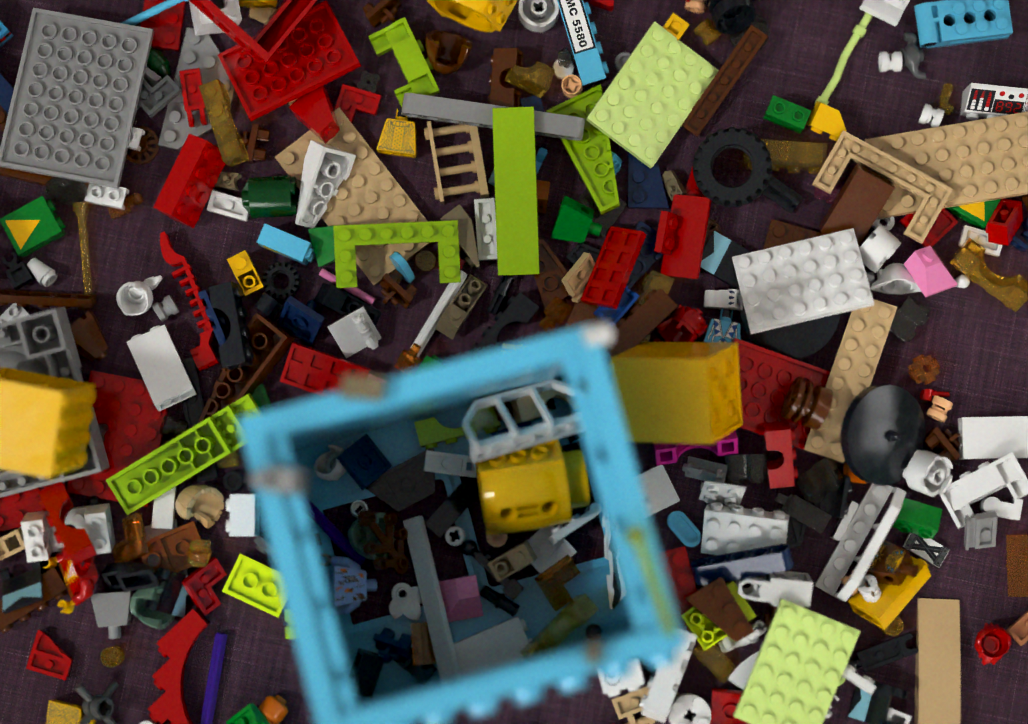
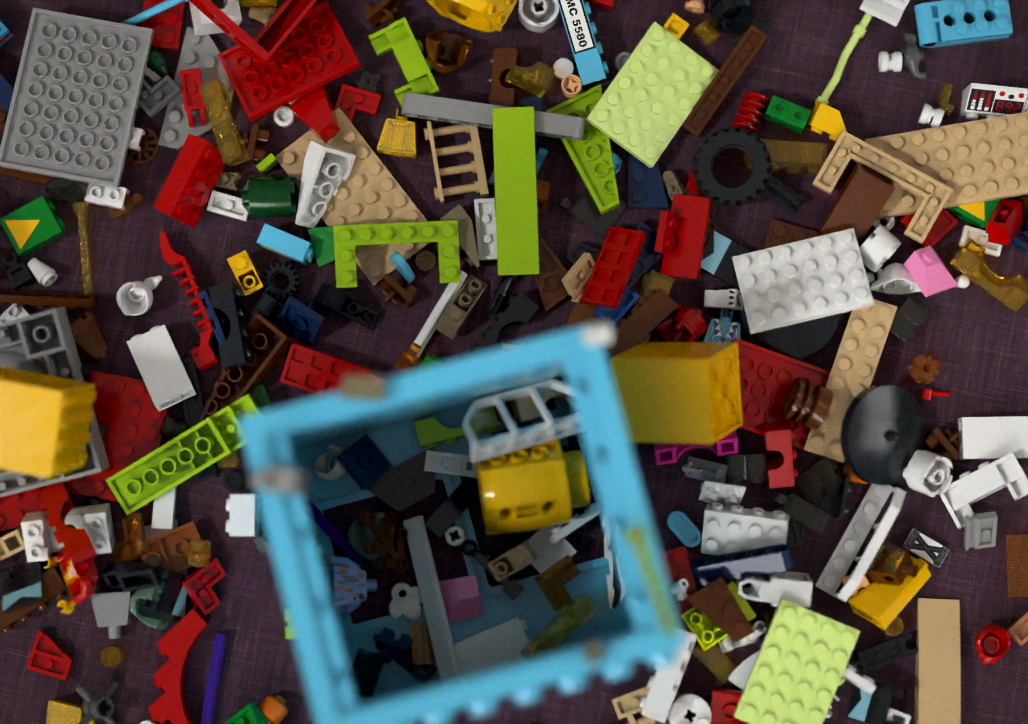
(165, 308): light grey wheel -> none
(202, 503): tan hair -> none
(255, 585): neon yellow plate -> none
(267, 164): none -> lime tile
(283, 116): none -> white tile
(353, 290): bright pink bar -> none
(355, 332): white hinge -> none
(355, 505): white hinge -> none
(497, 540): light nougat wheel -> none
(499, 600): black axle -> none
(555, 312): clear orange plate -> none
(565, 57): clear smoke plate -> none
(574, 222): green torso -> none
(593, 631): black axle -> none
(631, 682): white brick -> none
(657, 489): white bracket -> none
(679, 589): none -> white arm
(749, 111): none -> red piece
(843, 523): white tile -> none
(872, 586): white bush -> none
(918, 519): green hinge -> none
(939, 409): light nougat wheel -> none
(1003, 509): white leg -> none

